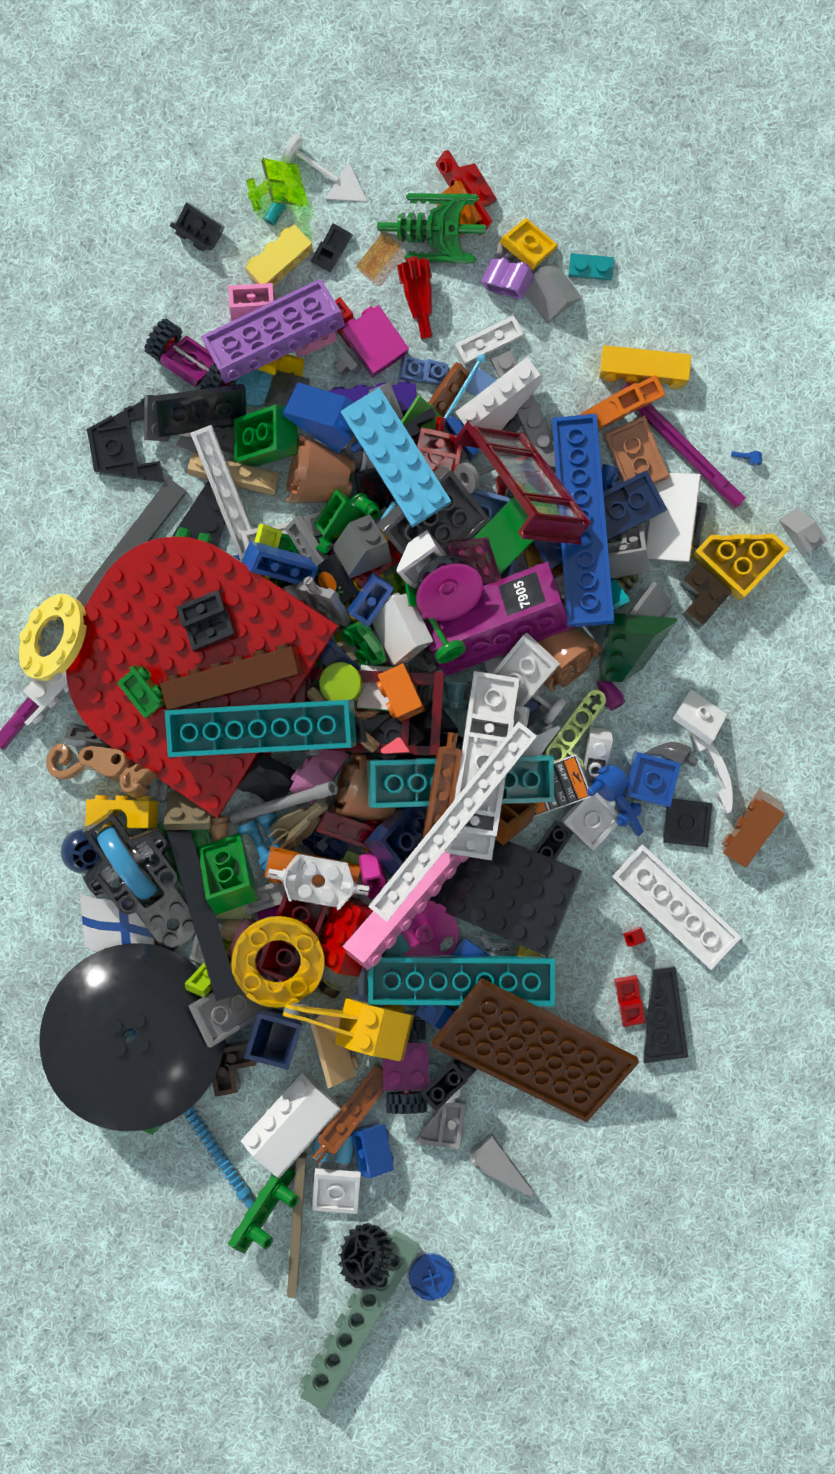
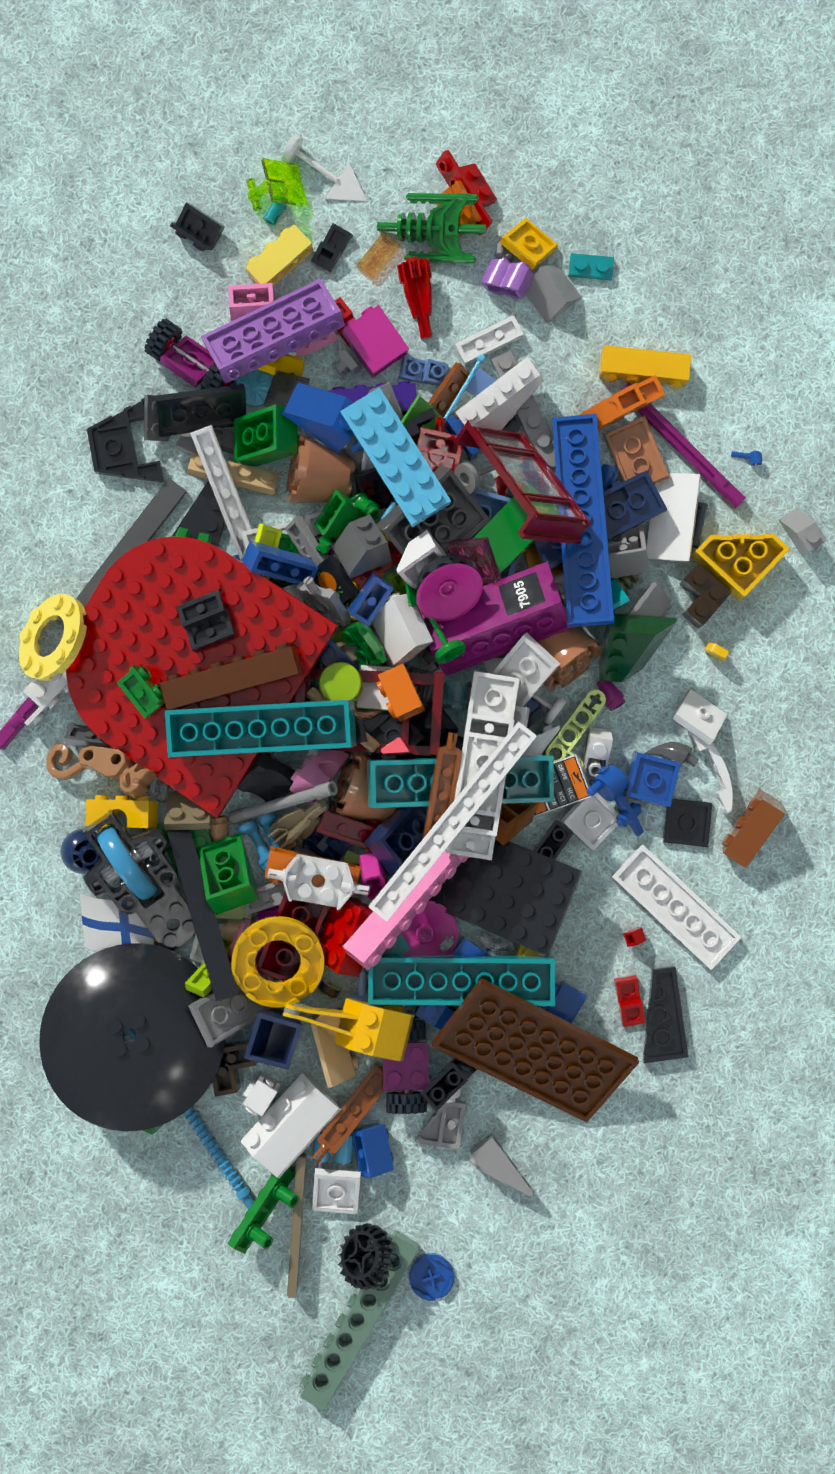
(260, 1094): none -> white brick
(567, 1002): none -> blue brick
(716, 651): none -> yellow tile

